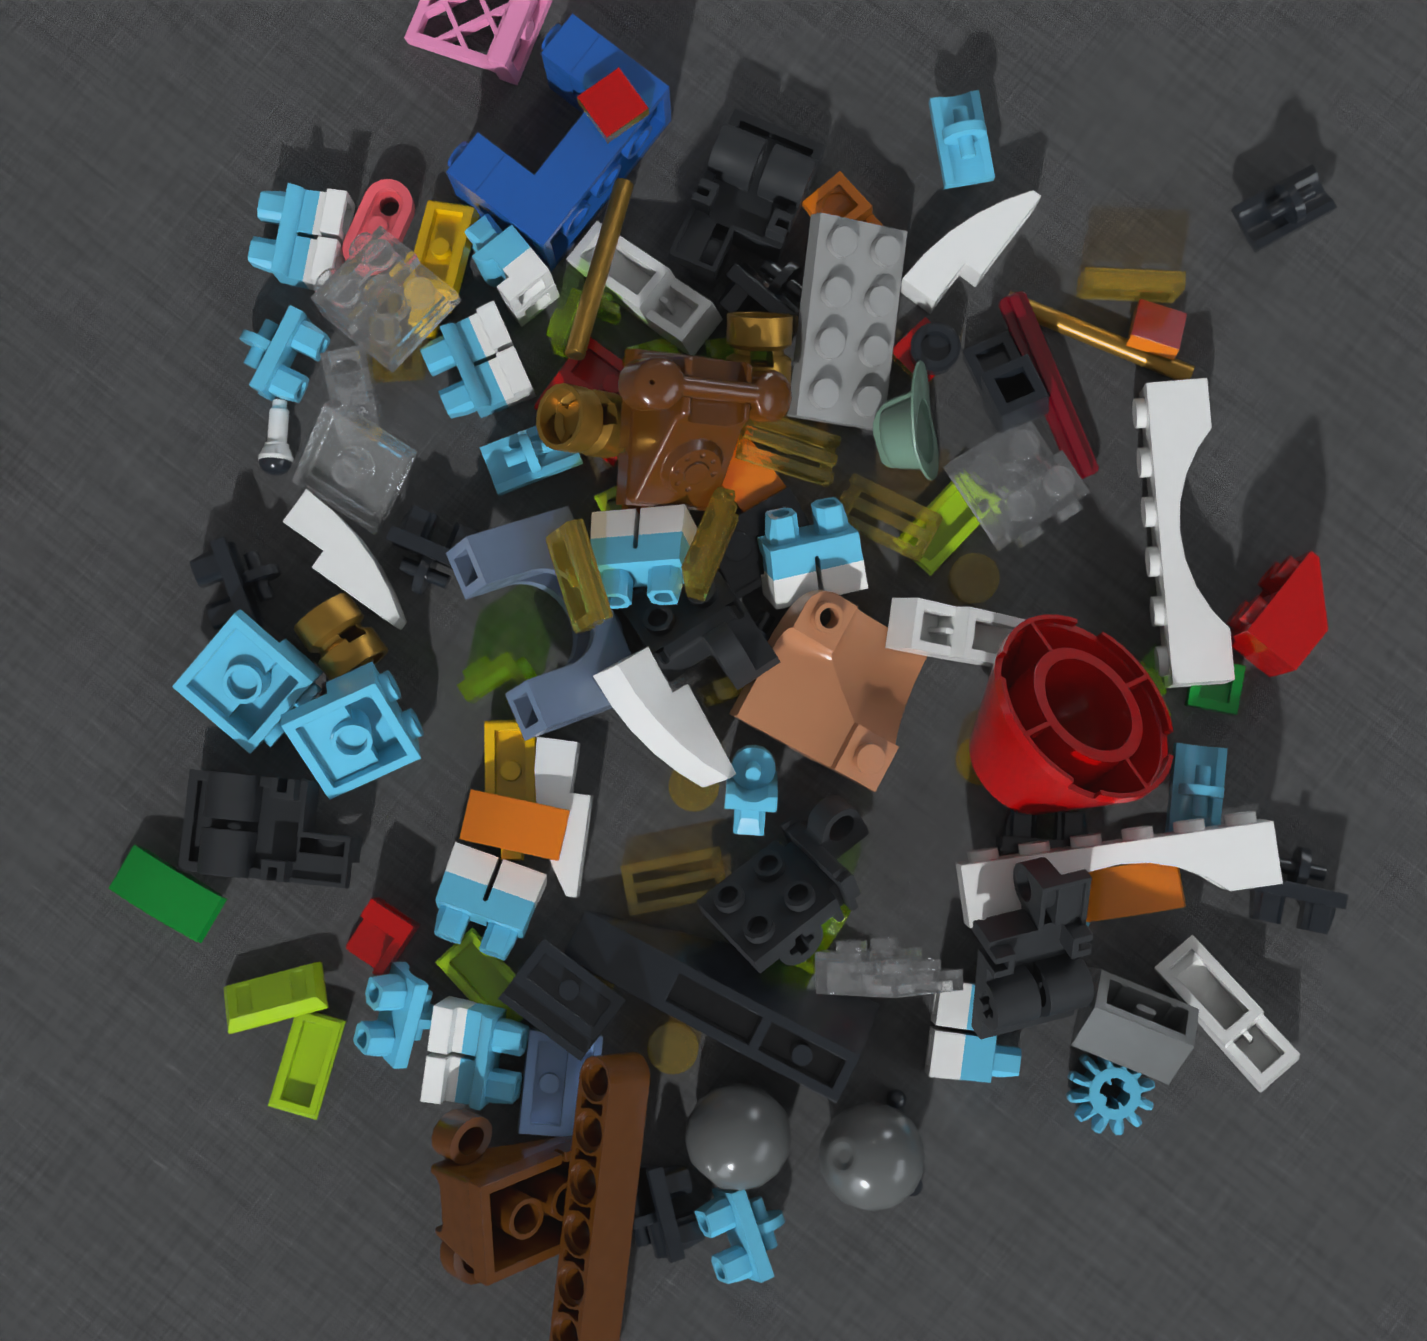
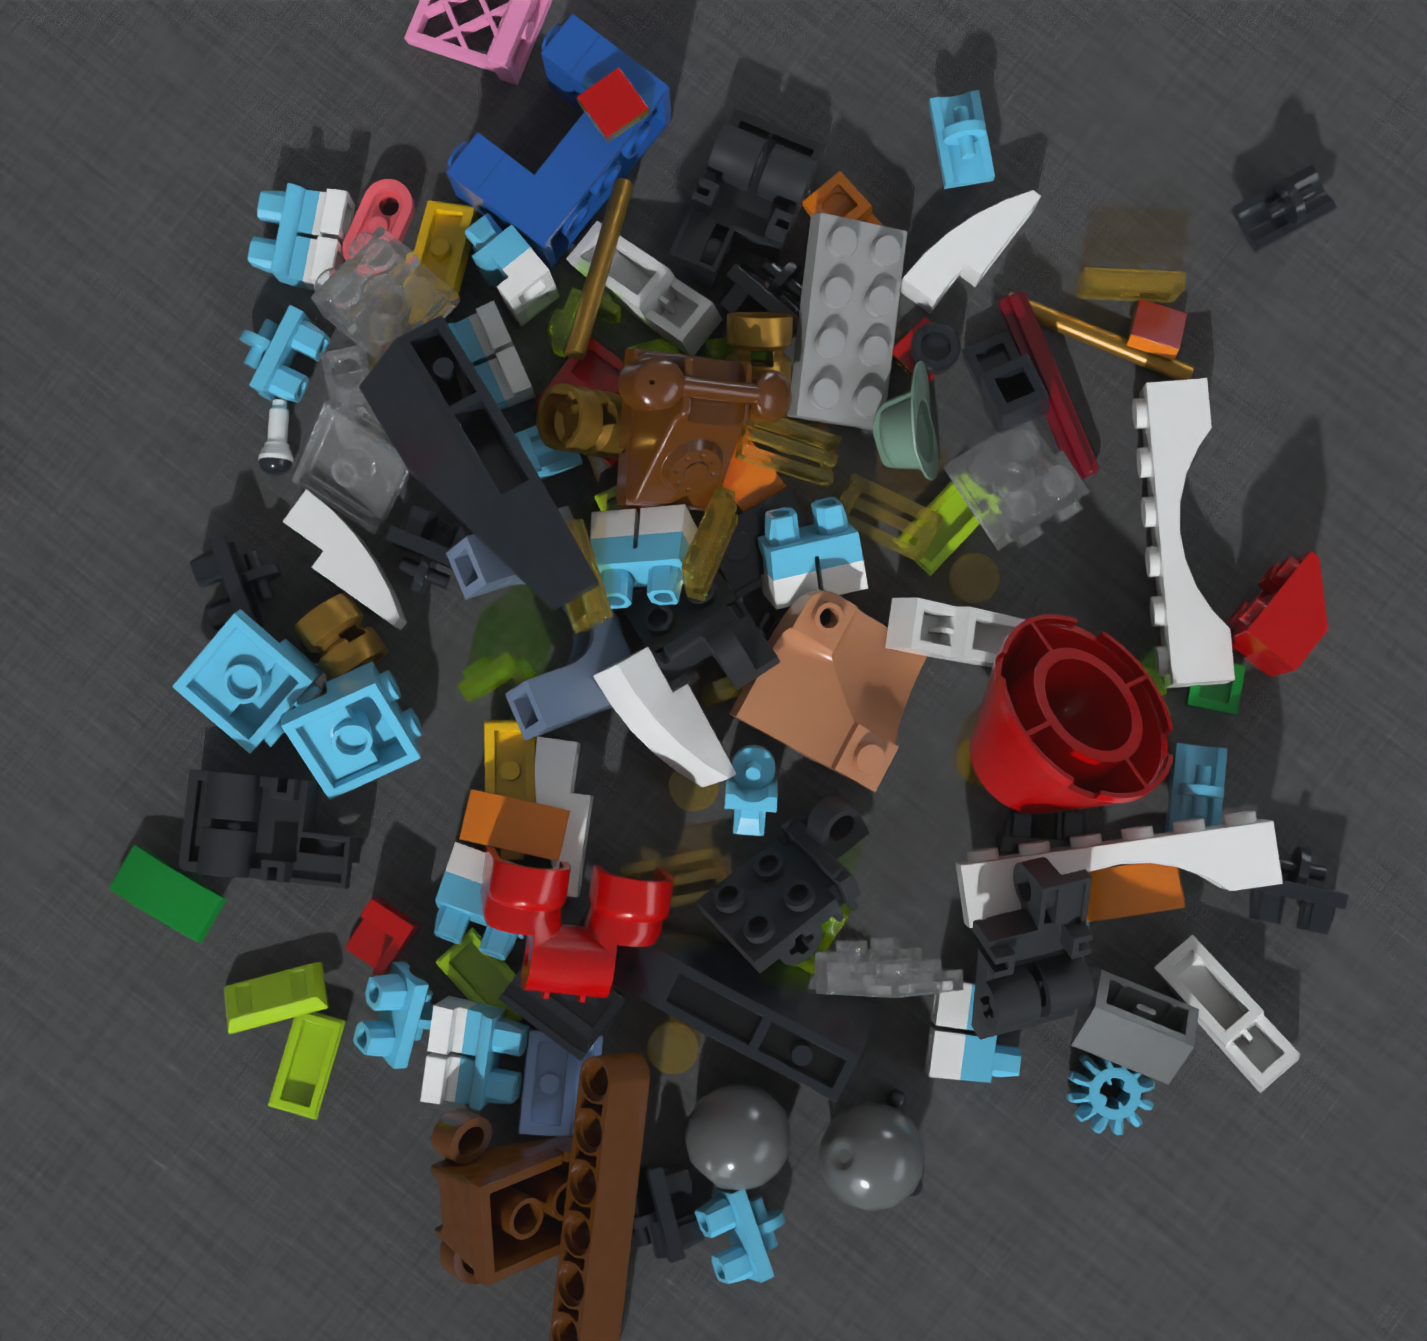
(472, 460): none -> black wedge
(564, 955): none -> red piece

